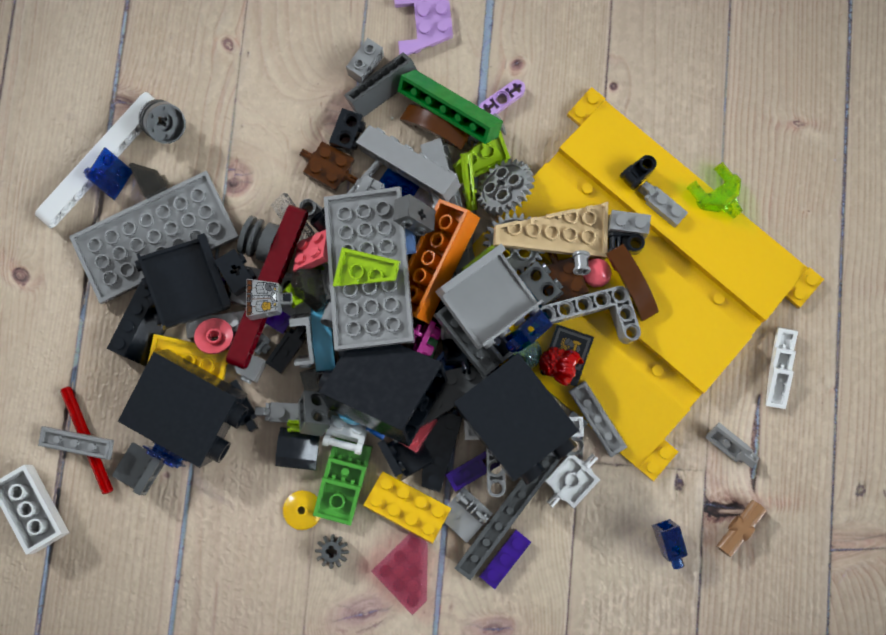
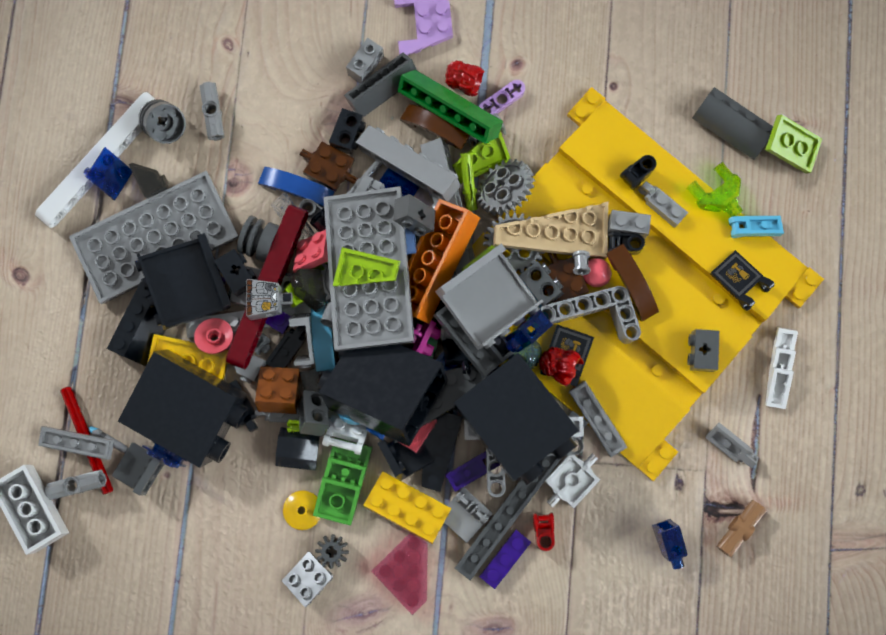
(67, 486): none -> light grey piece
(117, 444): none -> light grey piece
(210, 101): none -> light grey piece
(278, 390): none -> dark orange brick
(294, 185): none -> blue slope
(307, 579): none -> light grey hinge
(464, 77): none -> red hair
(544, 529): none -> red piece
(710, 342): none -> dark grey brick
(733, 123): none -> dark grey brick
(739, 277): none -> black flag
(756, 226): none -> medium azure plate
(793, 144): none -> lime plate

